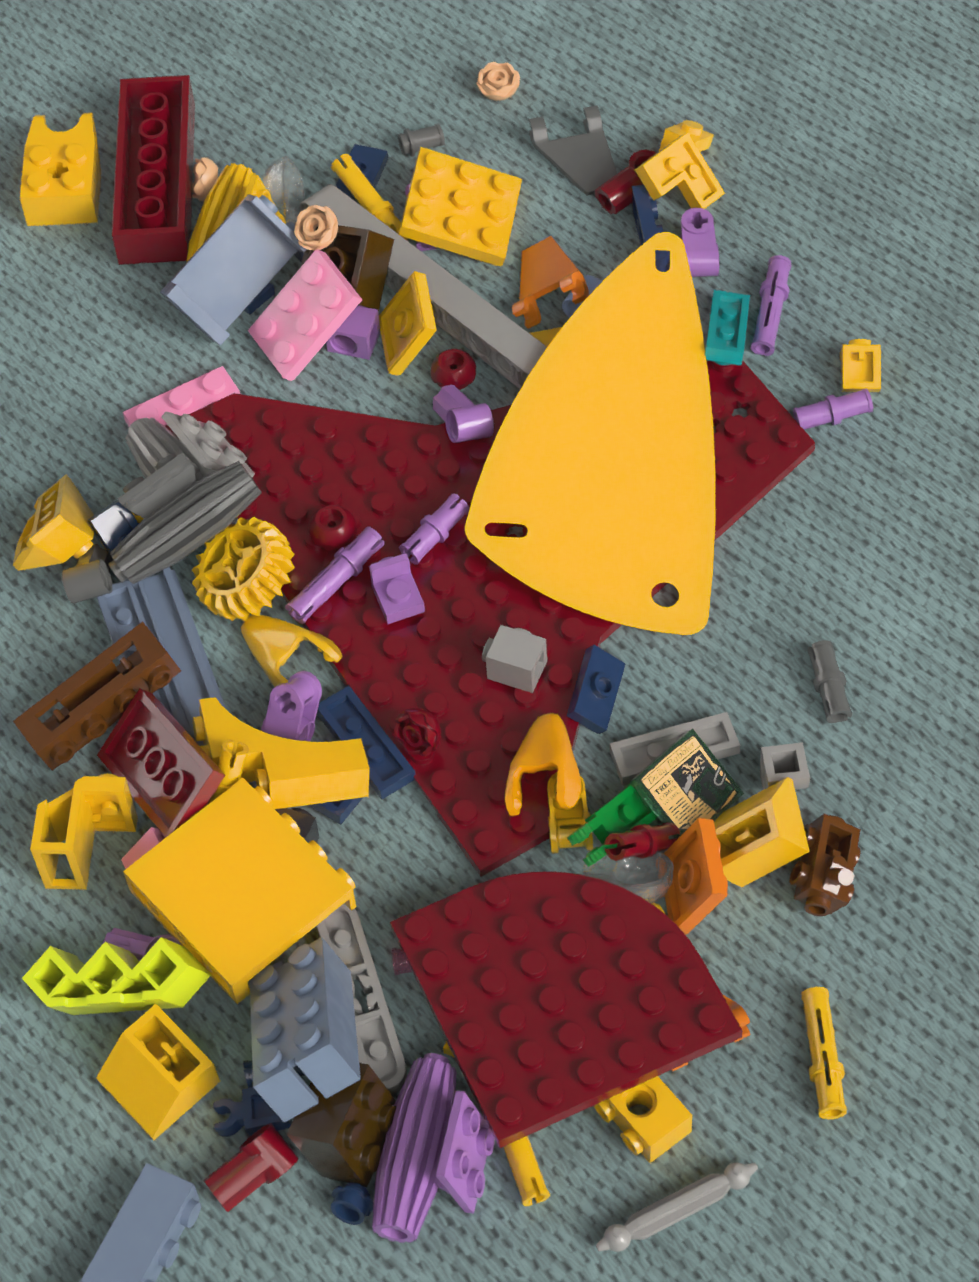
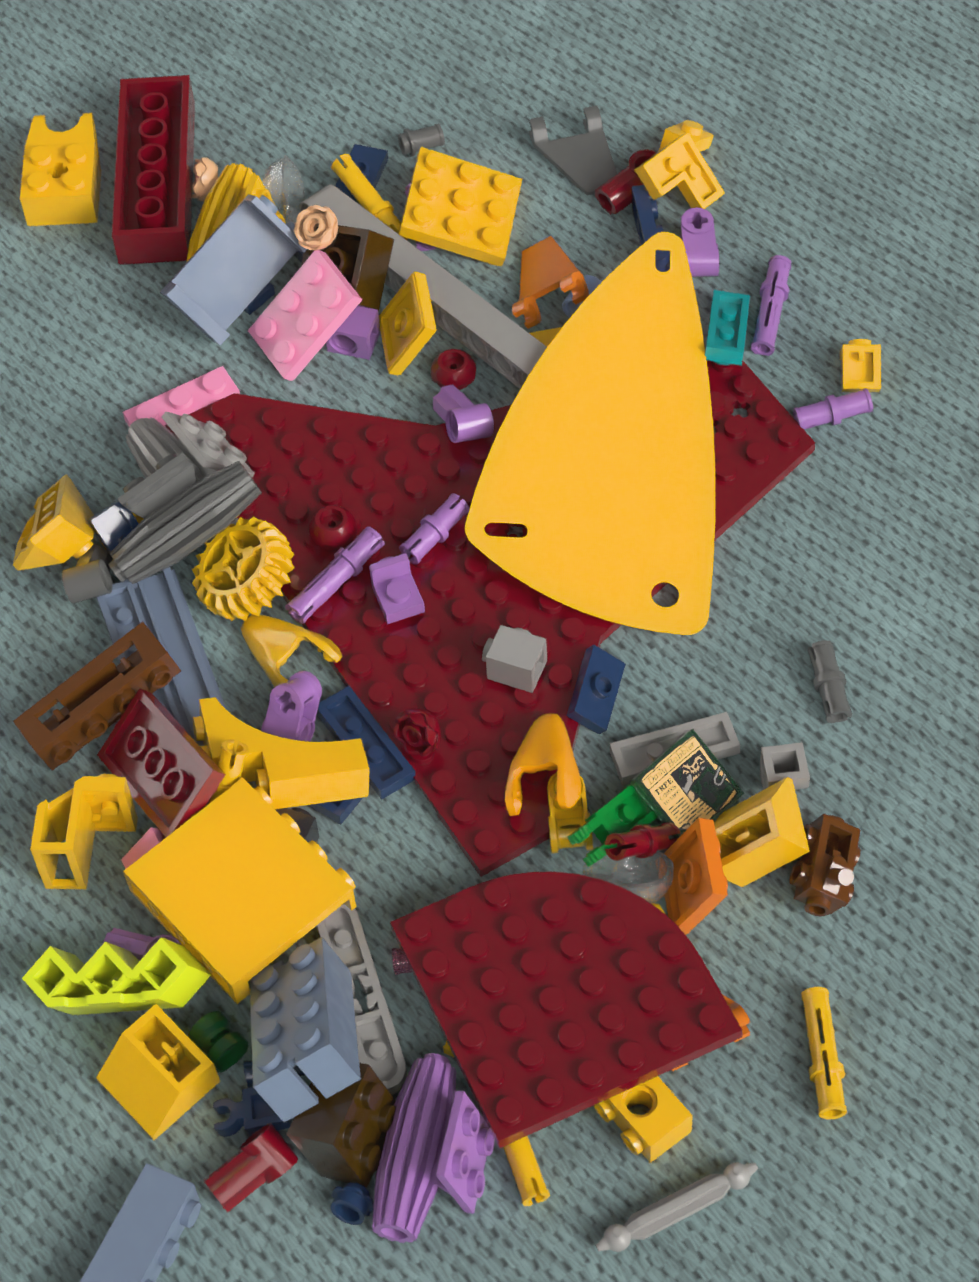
(218, 1041): none -> dark green wheel
(498, 81): light nougat plate -> none

